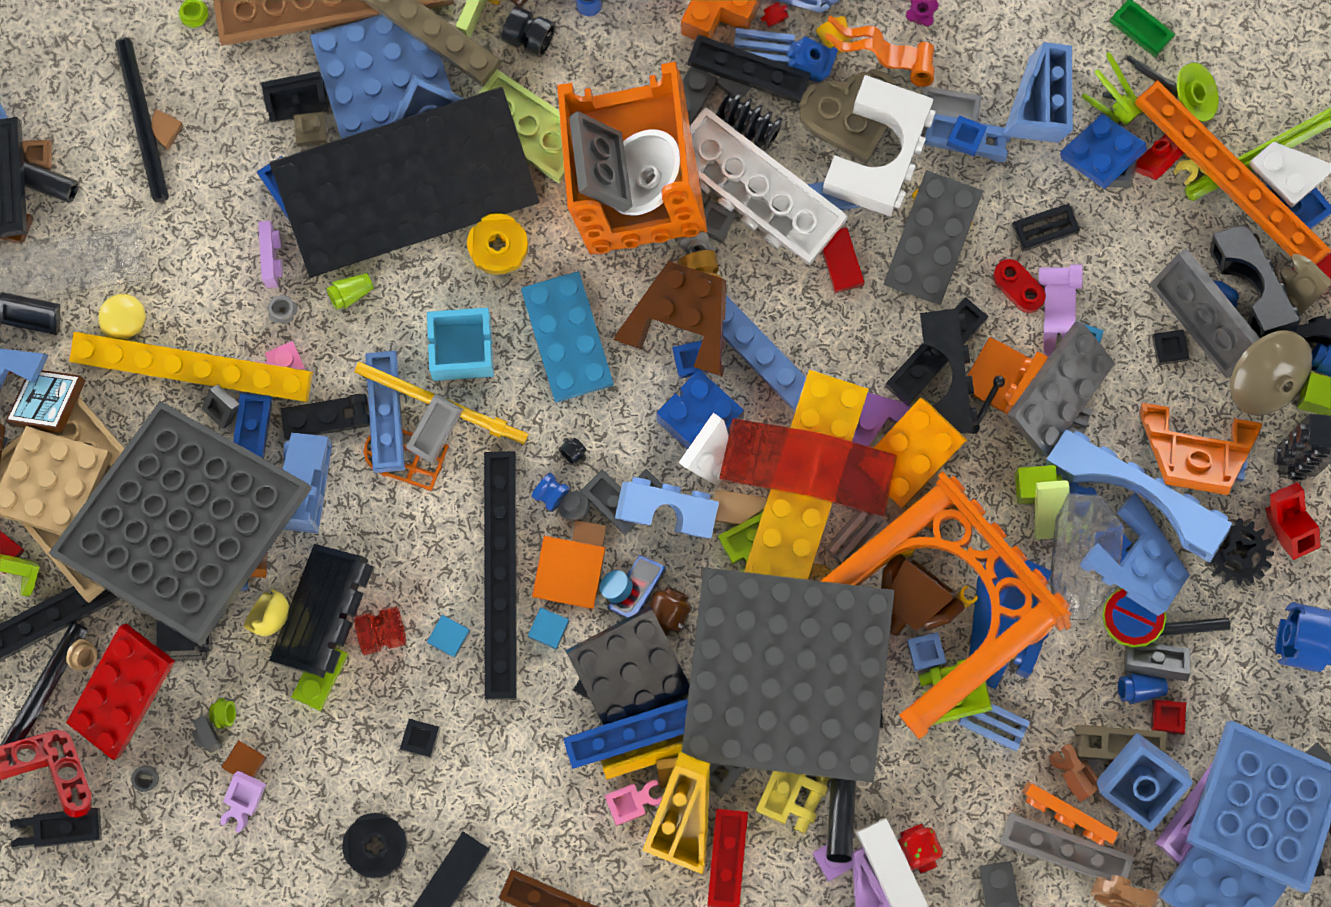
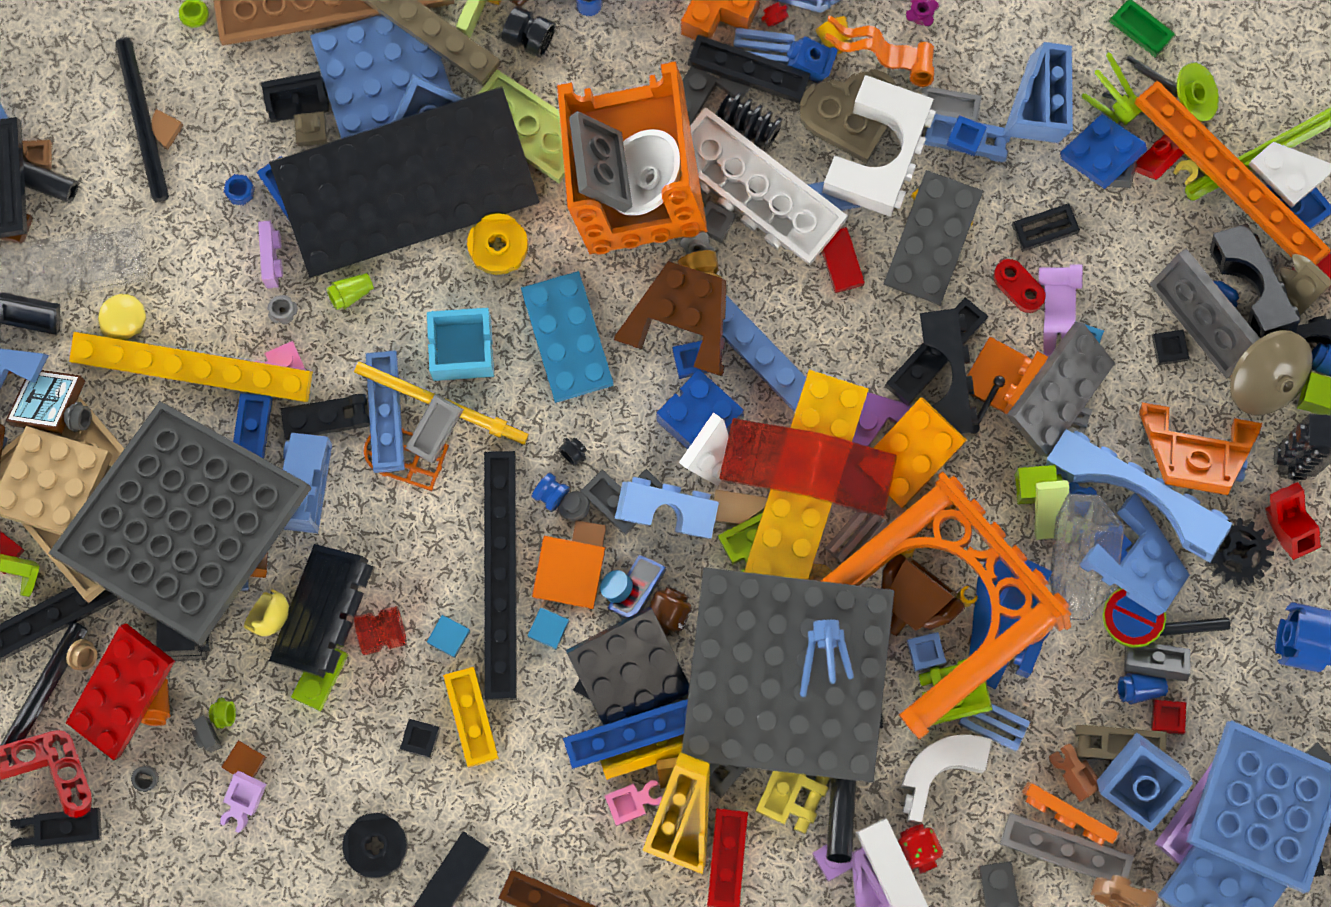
(77, 417): none -> dark grey plate
(159, 708): none -> orange cone
(220, 406): dark grey plate -> none
(239, 189): none -> blue tile
(471, 717): none -> yellow plate
(827, 635): none -> medium blue plant
(952, 752): none -> white arch

